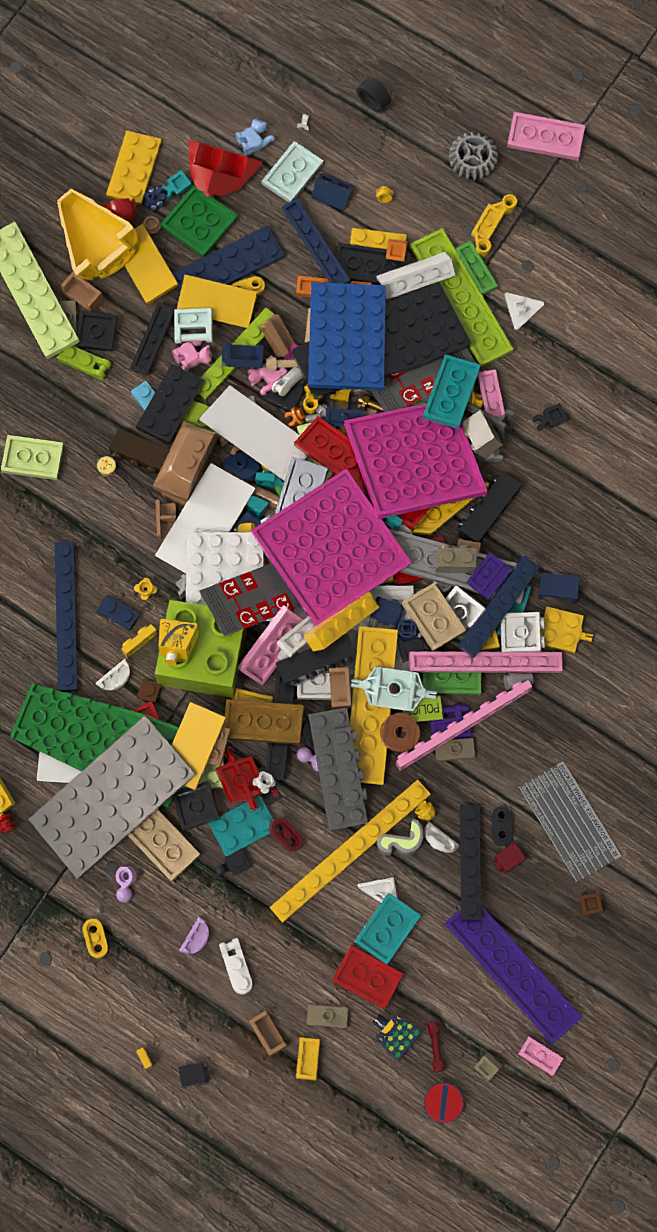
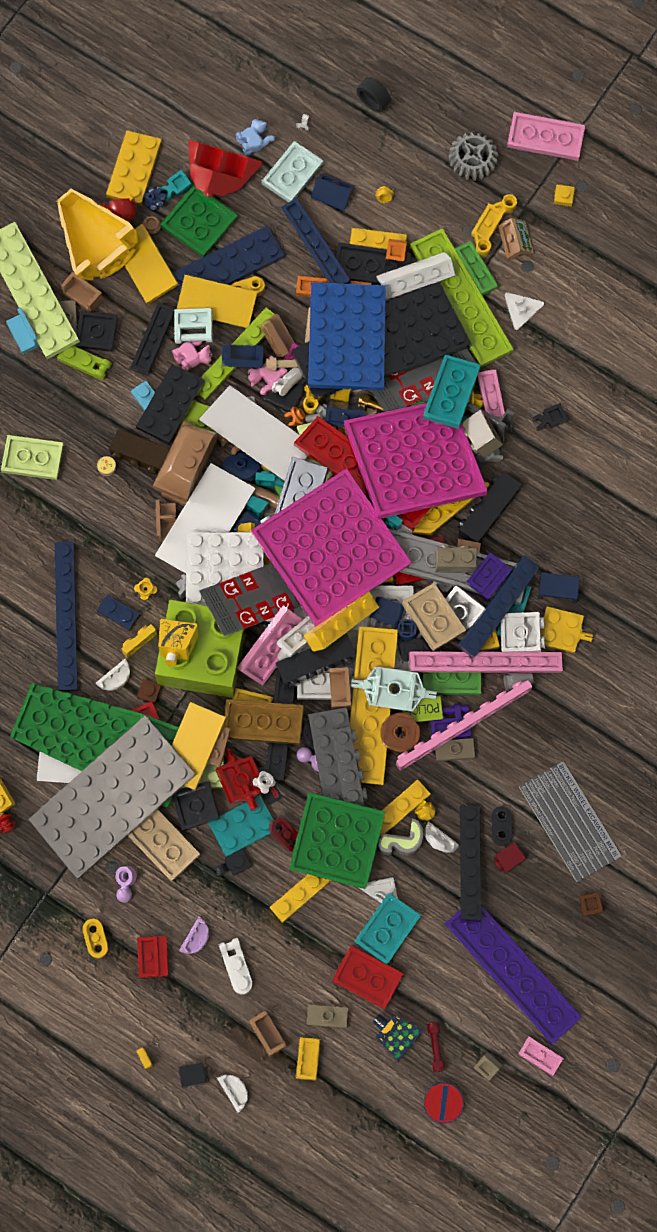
(22, 332): none -> medium azure panel
(152, 957): none -> red plate
(235, 1090): none -> white plate
(337, 840): none -> green plate
(515, 238): none -> medium nougat panel
(564, 195): none -> yellow plate

